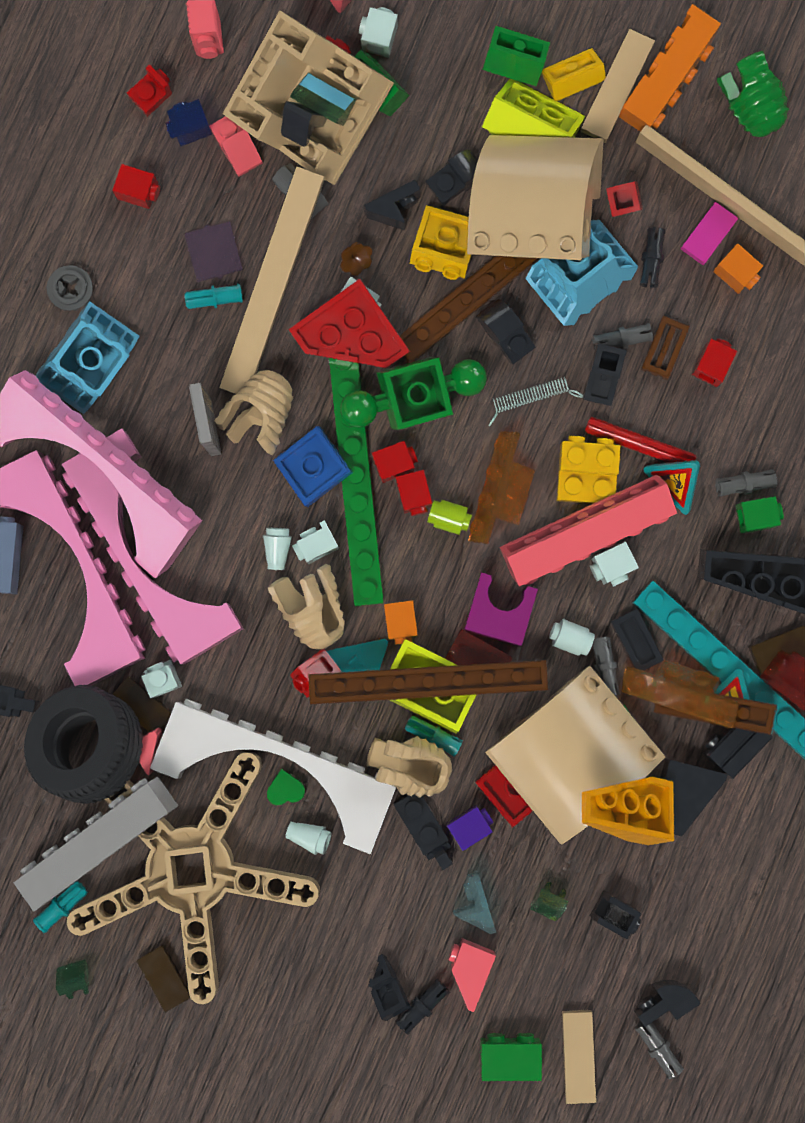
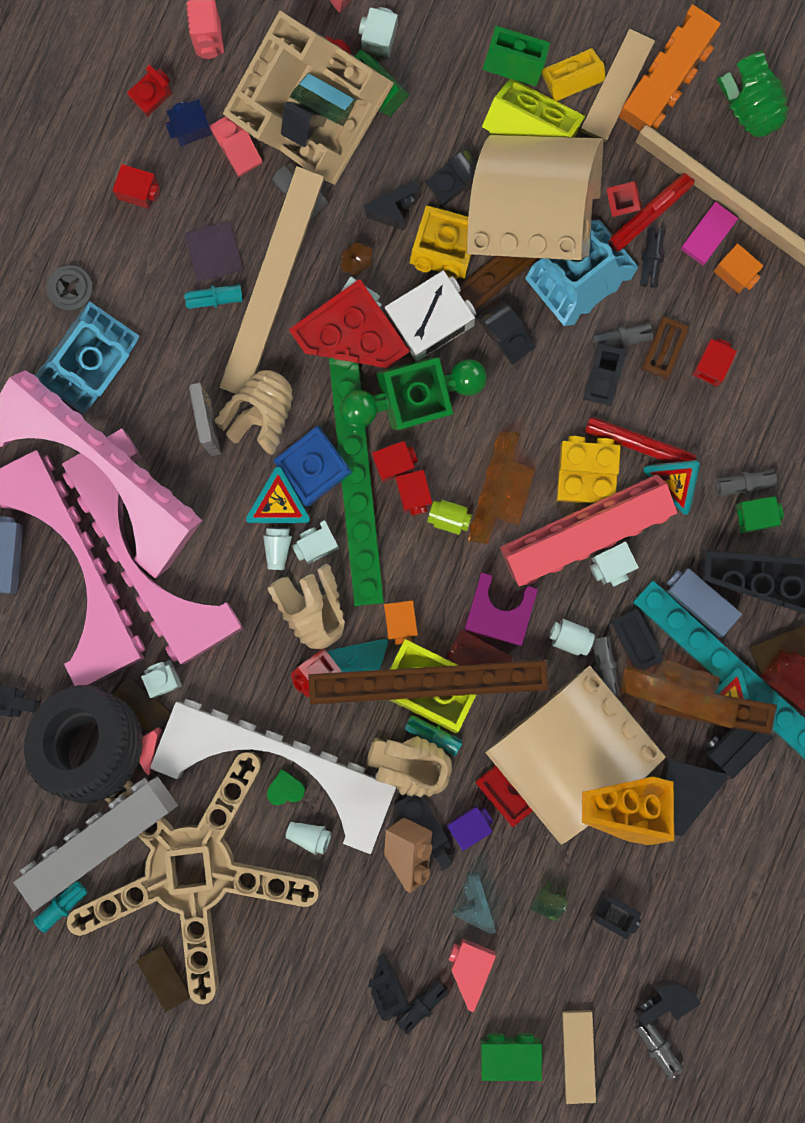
(72, 978): clear green tile -> none
(277, 502): none -> piece
(409, 853): none -> medium nougat slope
(431, 315): none -> white brick
(570, 391): light aqua piece -> none
(651, 212): none -> red axle
(702, 602): none -> sand blue brick

